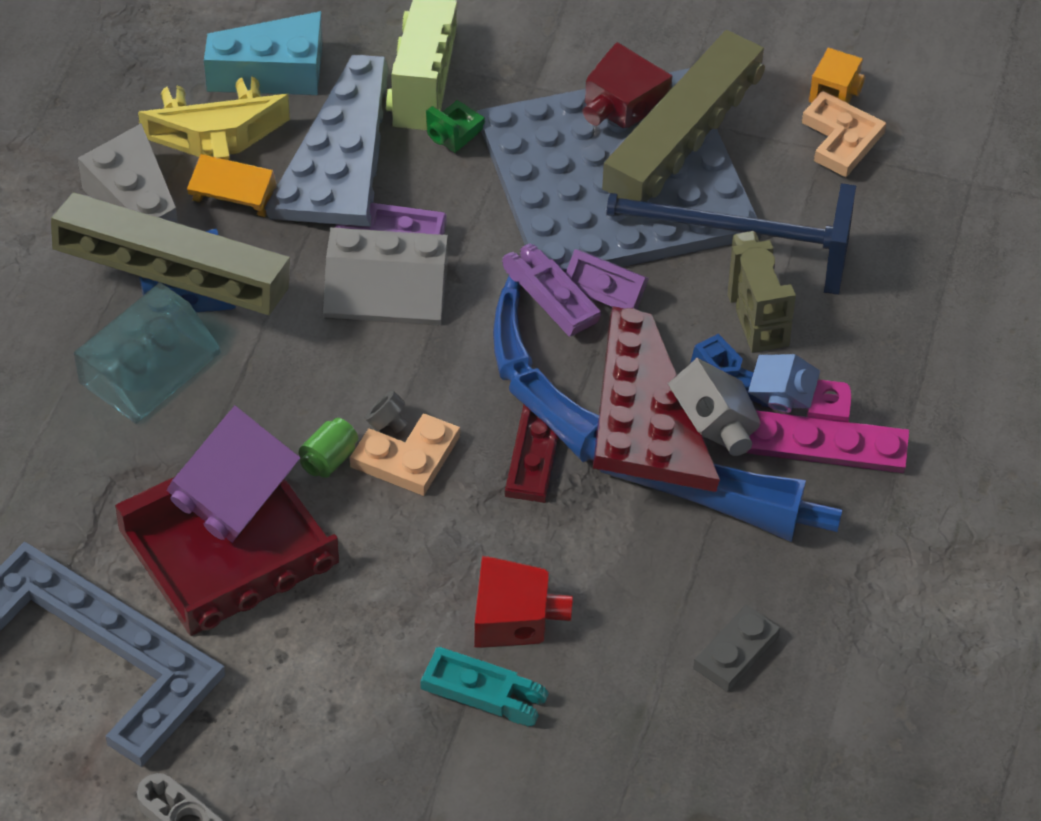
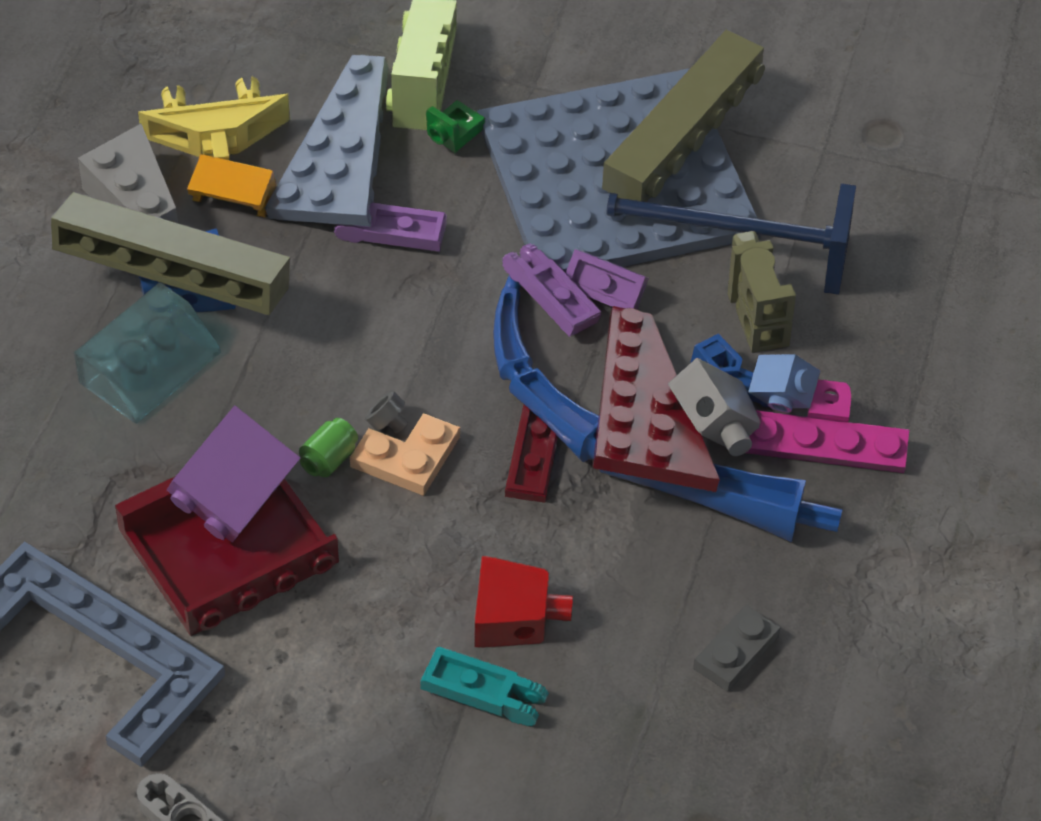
(277, 53): medium azure wedge -> none
(385, 276): light grey slope -> none
(624, 88): dark red torso -> none
(838, 76): light orange brick -> none
(848, 130): light nougat plate -> none

